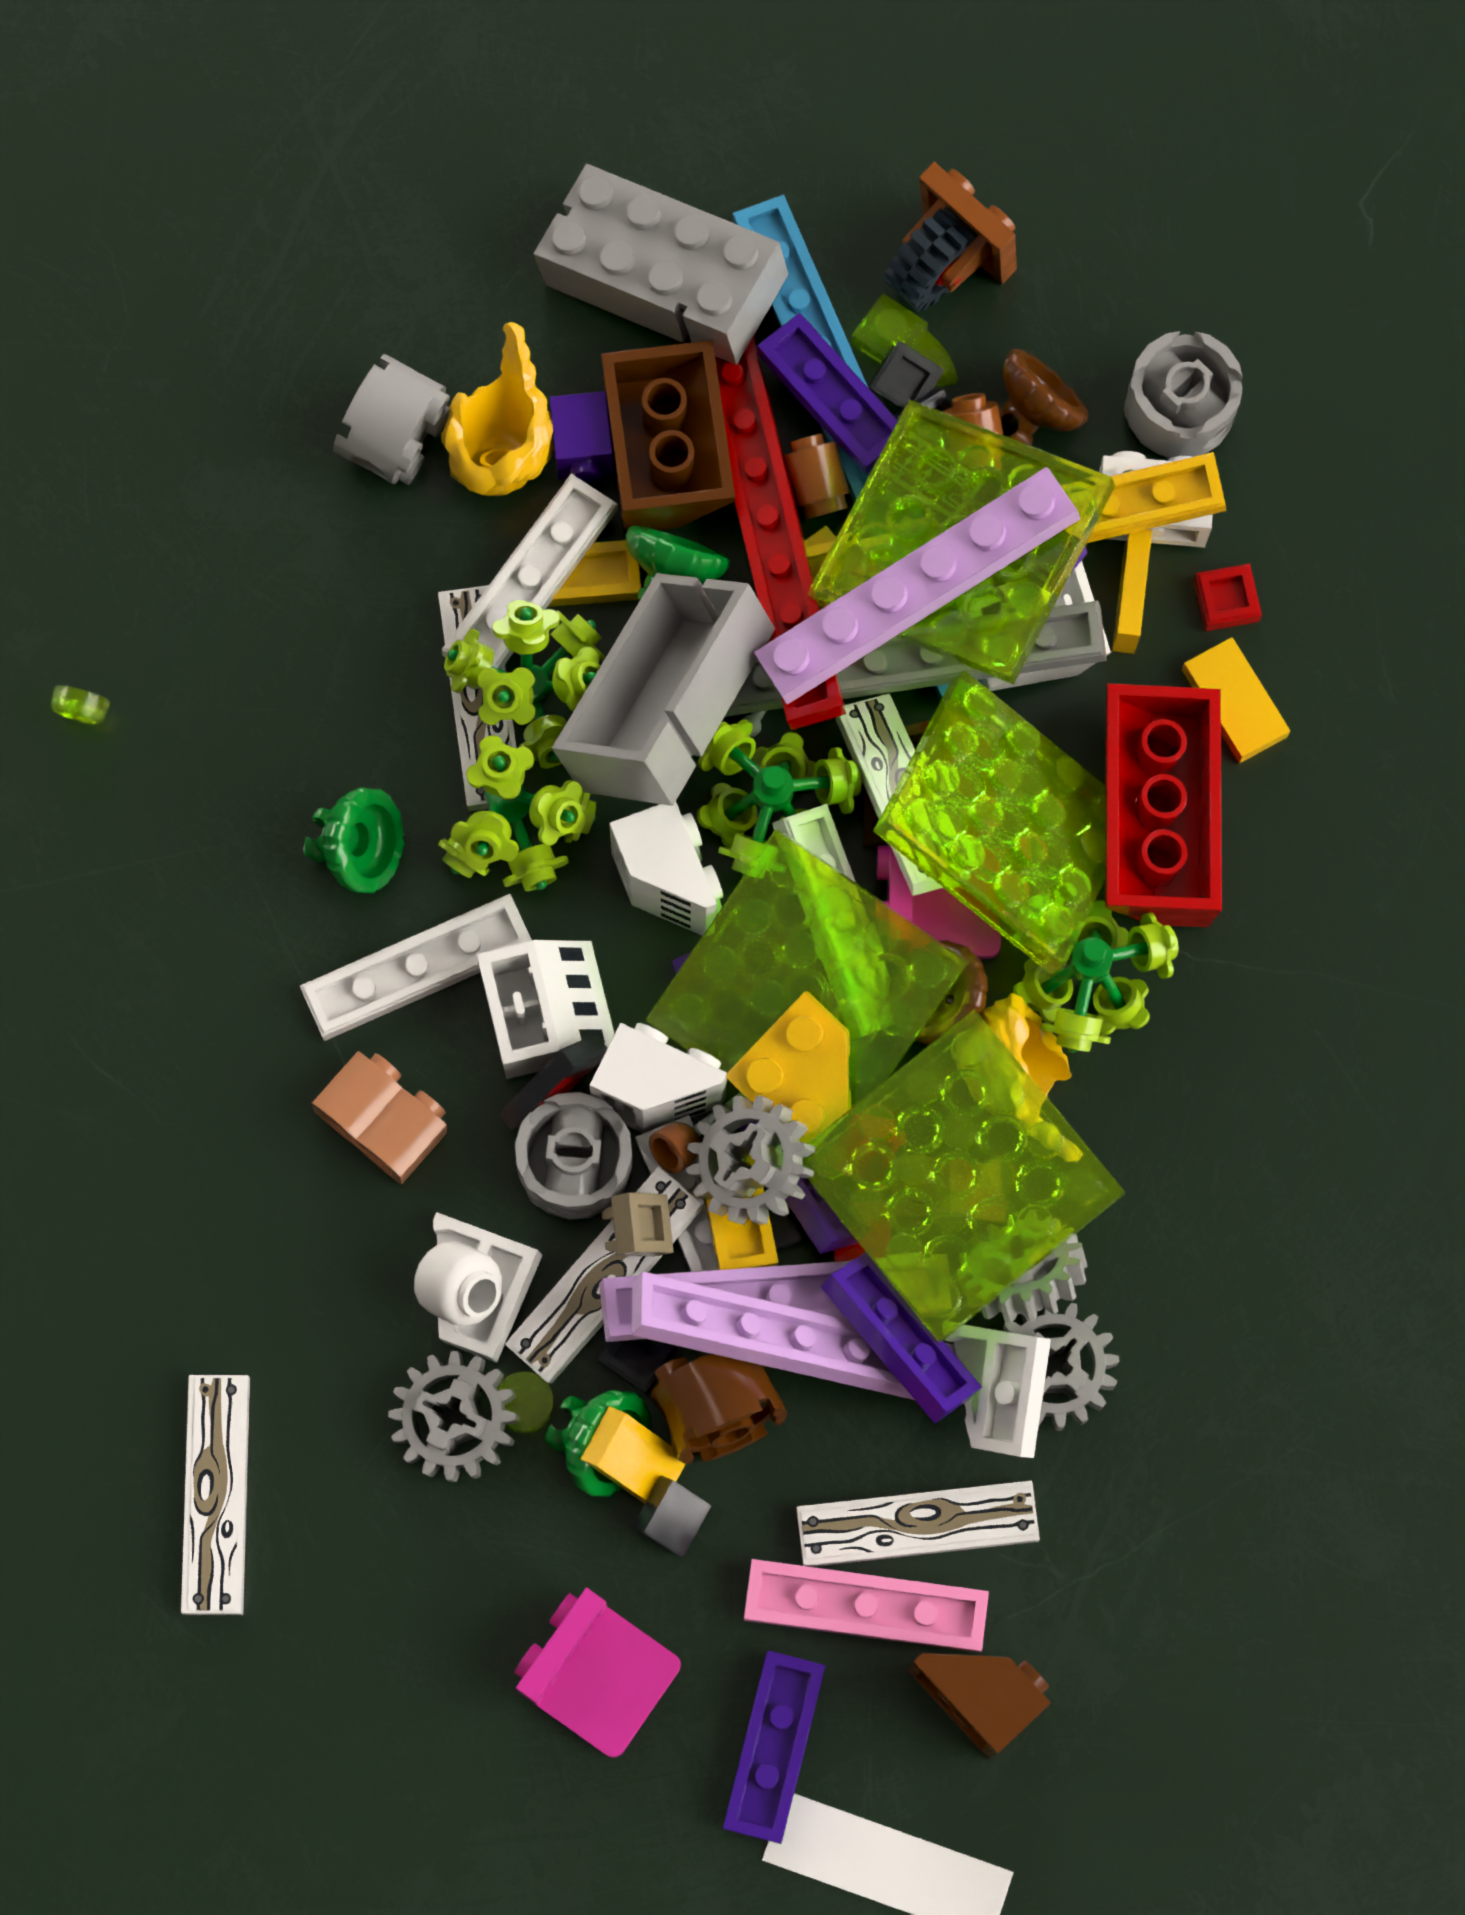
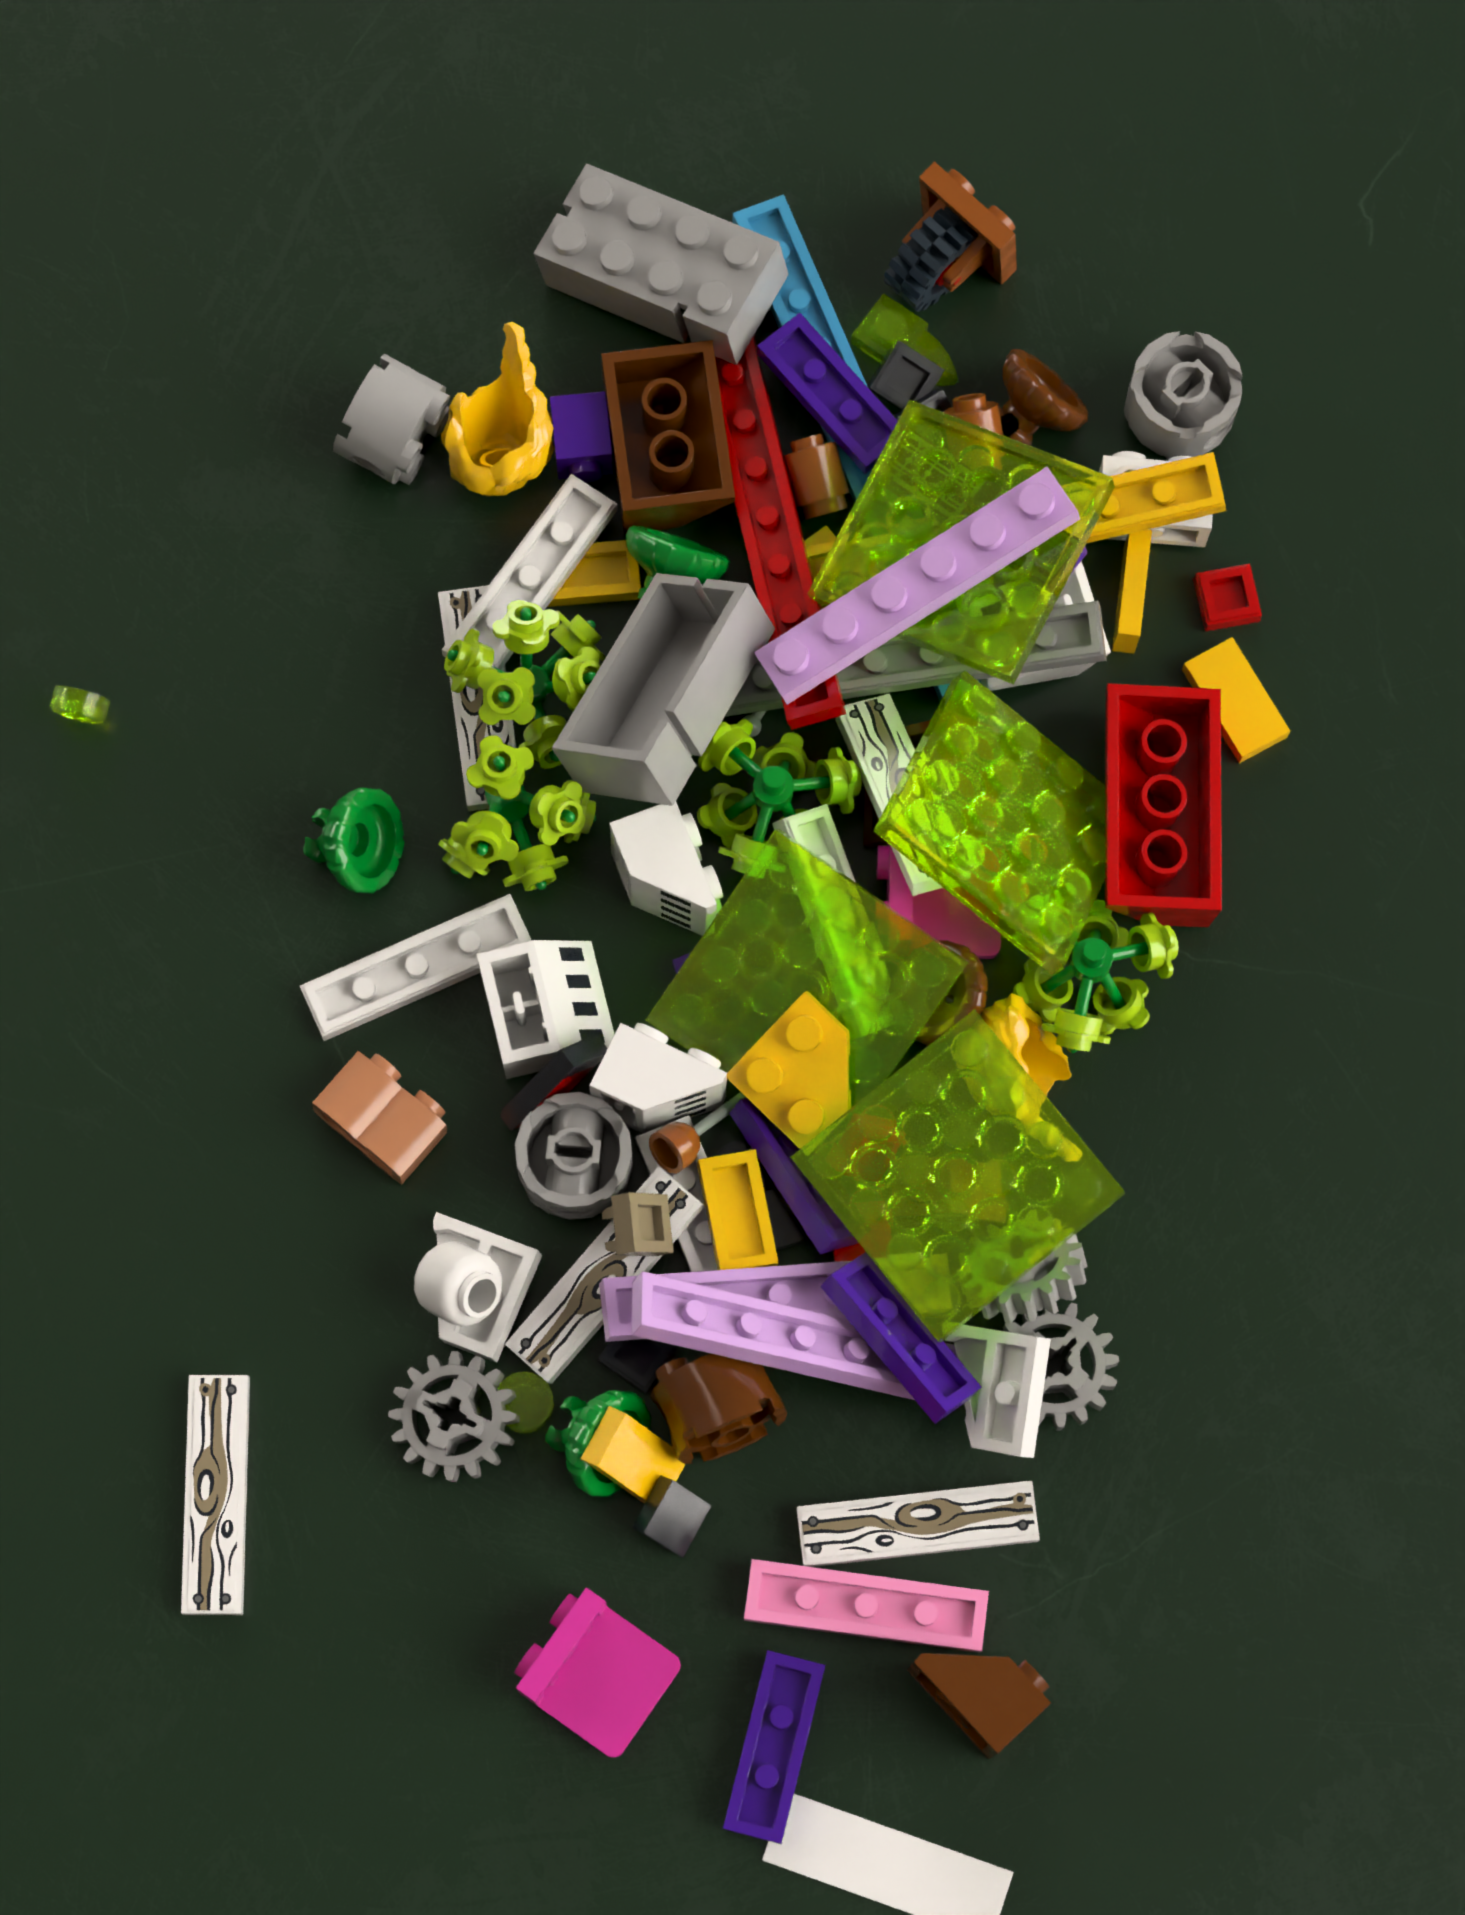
(730, 1177): light grey gear -> none

